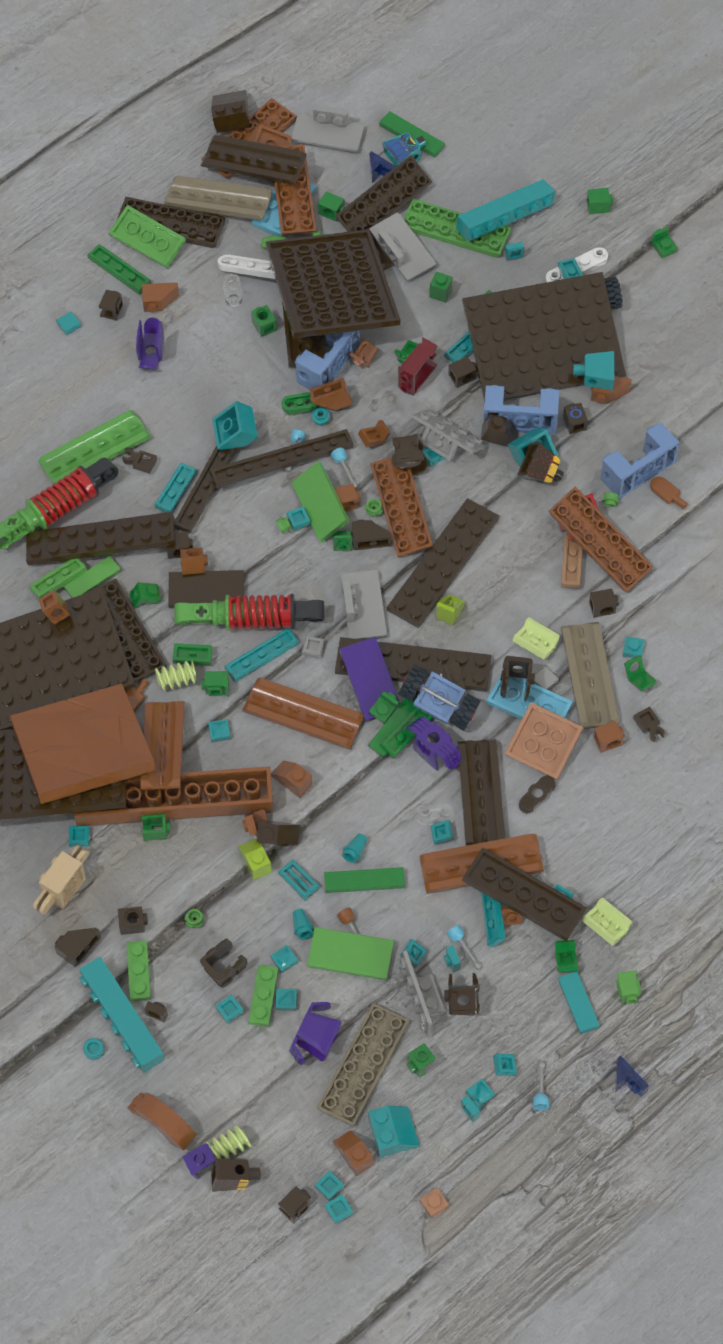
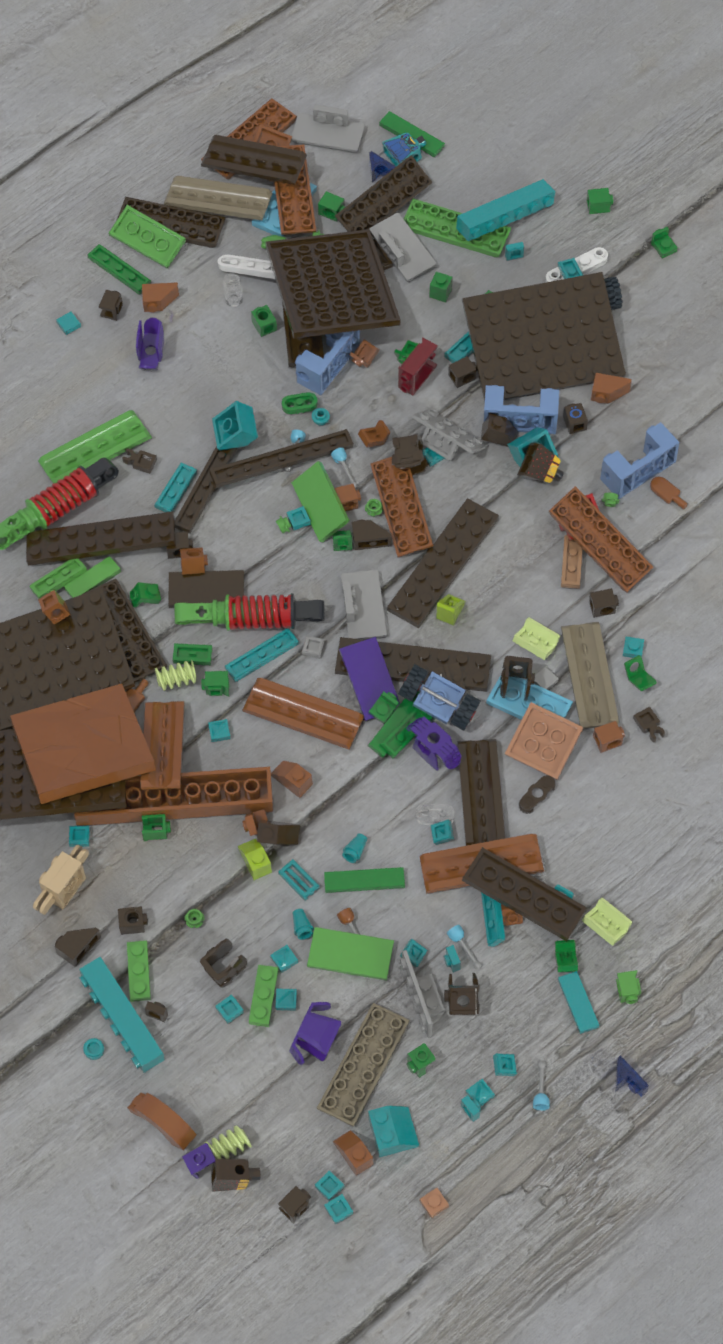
(230, 111): dark brown slope -> none
(332, 395): dark orange slope -> none
(597, 370): teal torso -> none

